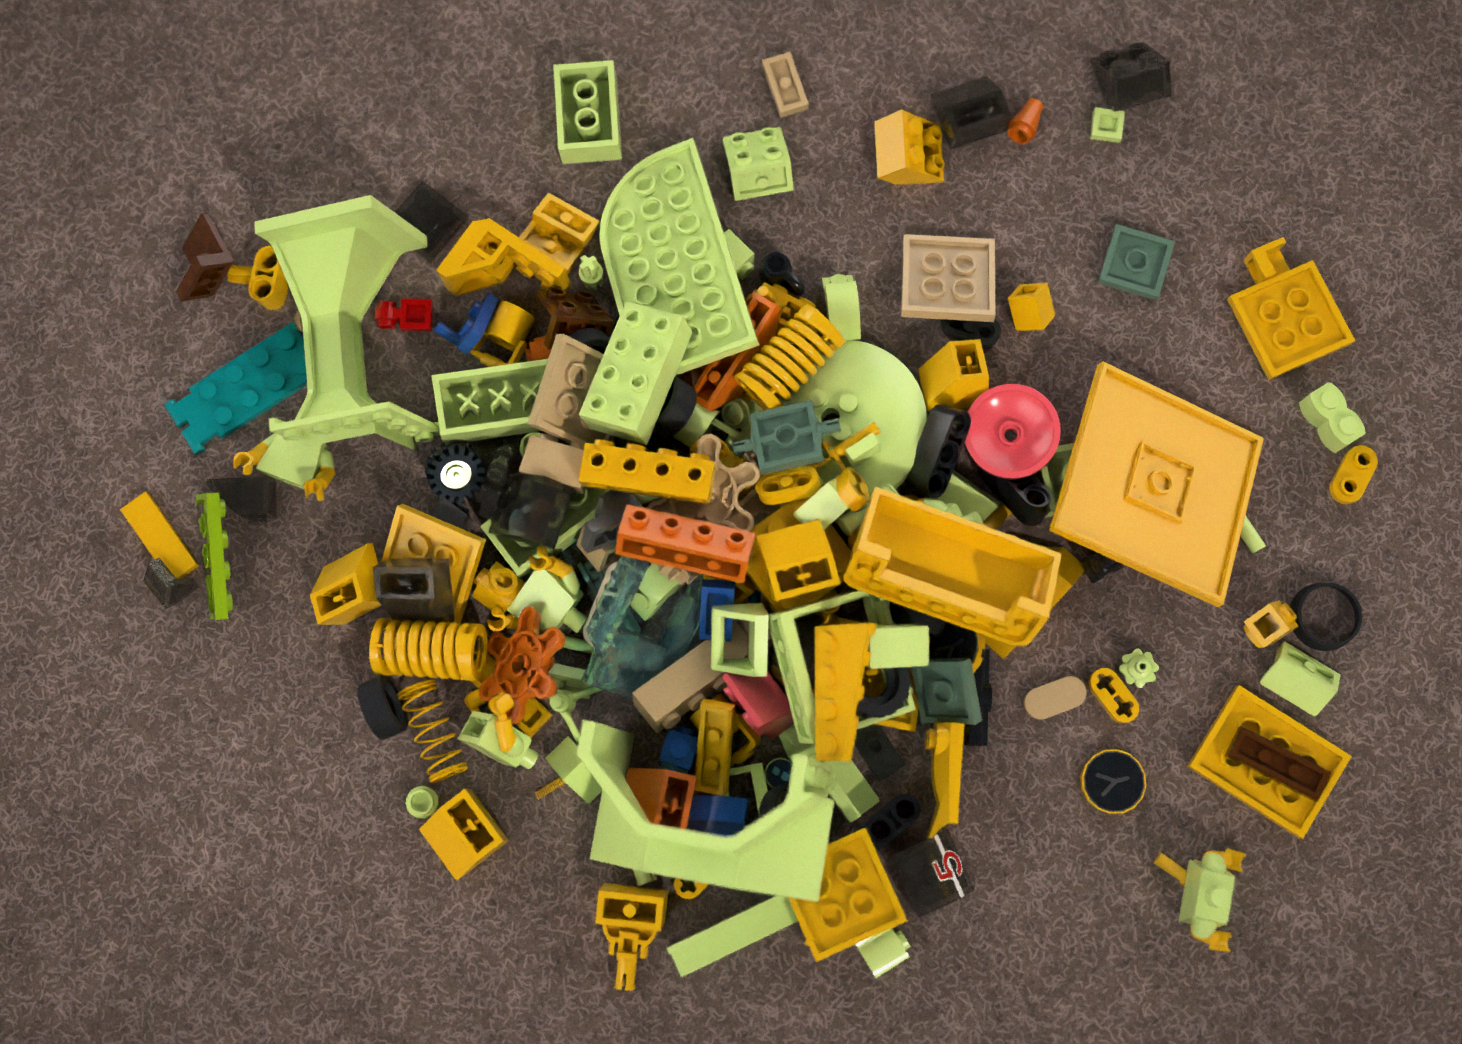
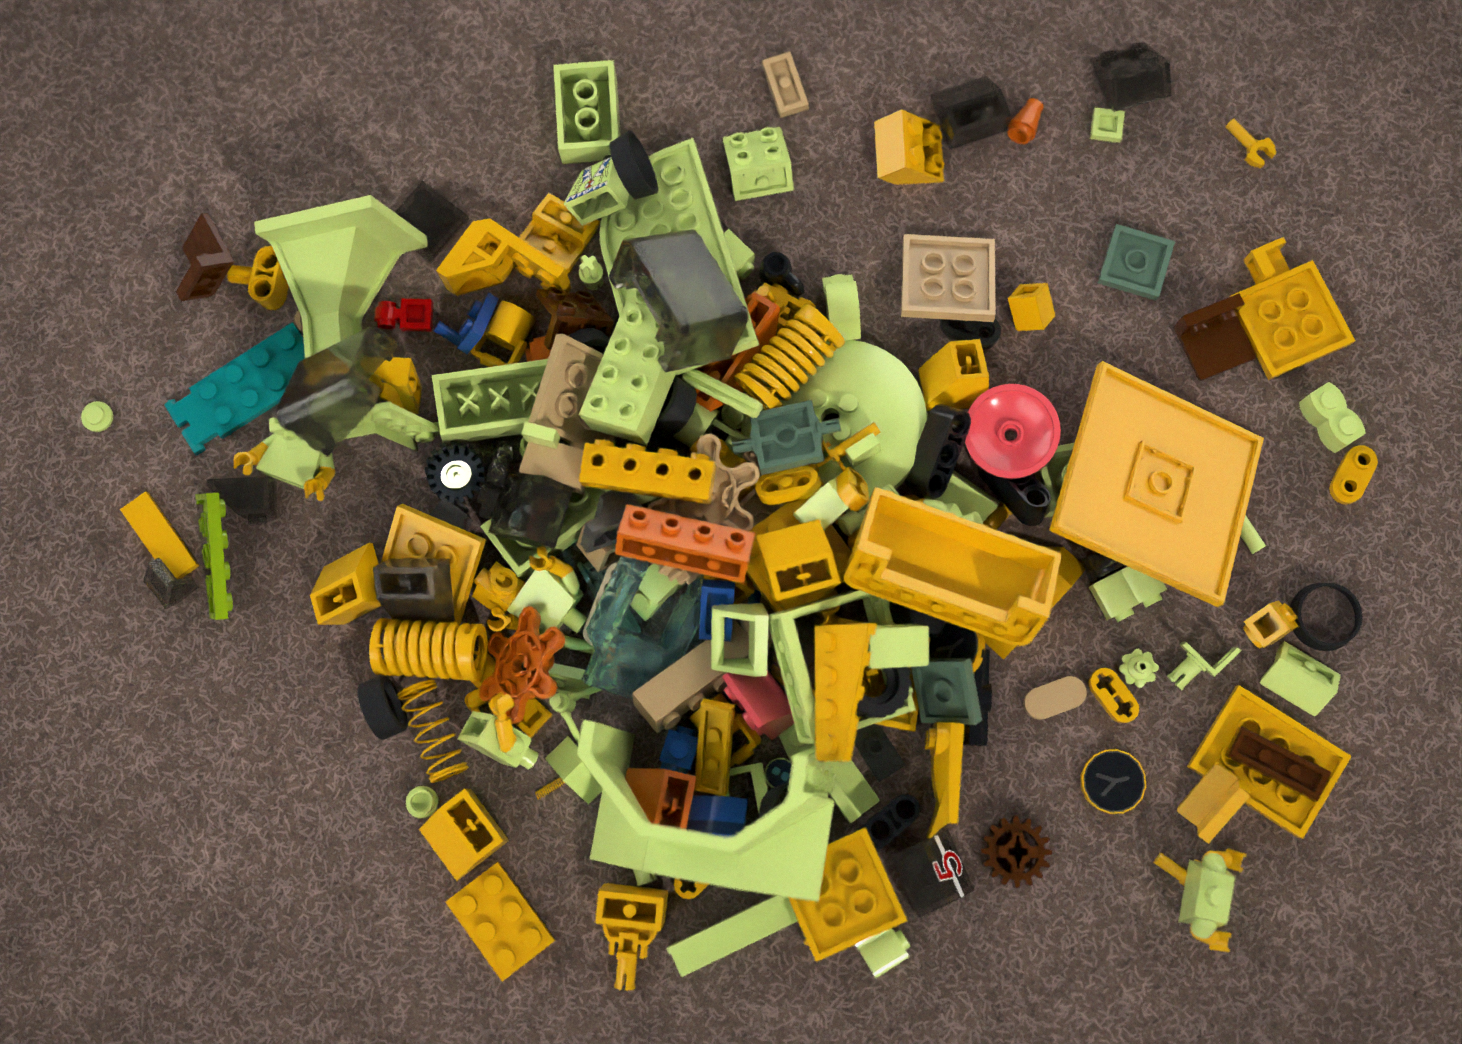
(97, 416): none -> yellowish green plate
(325, 392): none -> clear smoke windscreen
(401, 384): none -> yellow tile
(500, 921): none -> yellow plate
(540, 435): none -> yellowish green tile
(597, 192): none -> yellowish green torso
(633, 165): none -> black tyre
(685, 293): none -> clear smoke windscreen
(723, 392): none -> yellowish green axle
(1015, 867): none -> reddish brown gear
(1125, 590): none -> yellowish green brick
(1195, 664): none -> yellowish green bracket
(1214, 801): none -> yellow panel
(1215, 338): none -> reddish brown bracket
(1251, 144): none -> yellow bar

